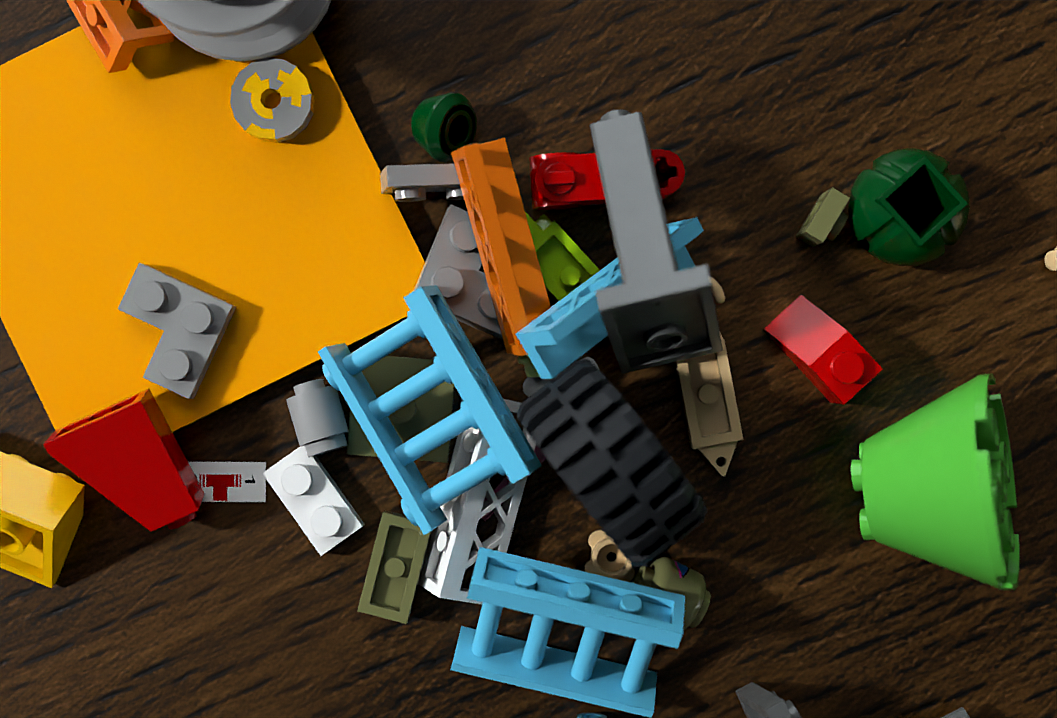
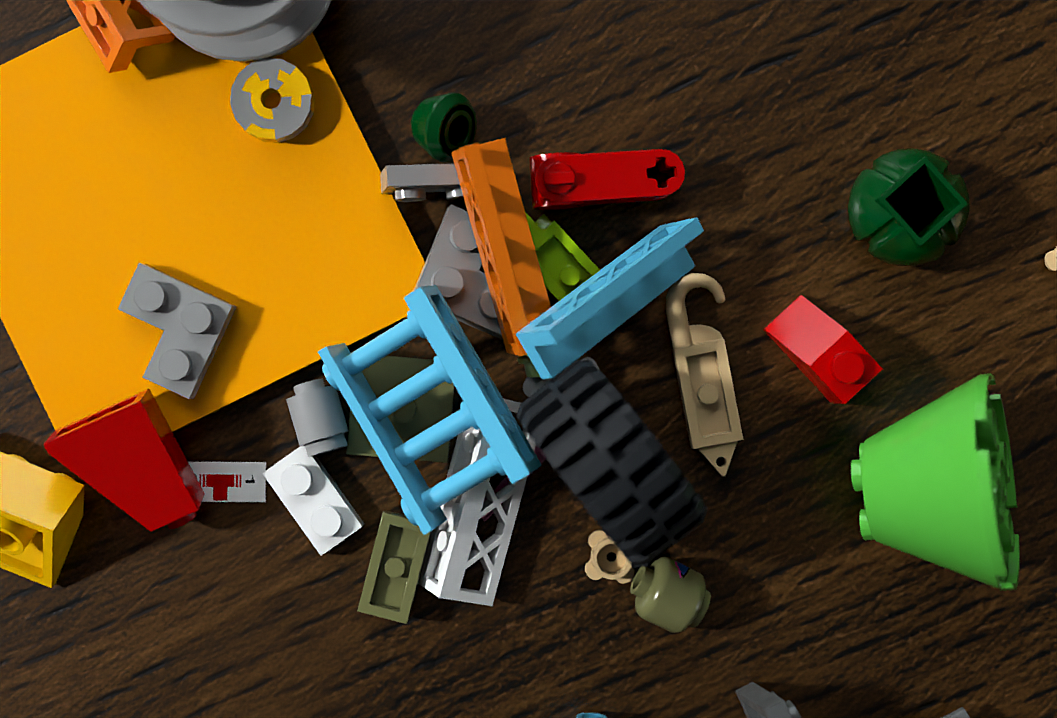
(574, 598): medium azure fence -> none
(657, 310): piece -> none
(825, 218): olive plate -> none

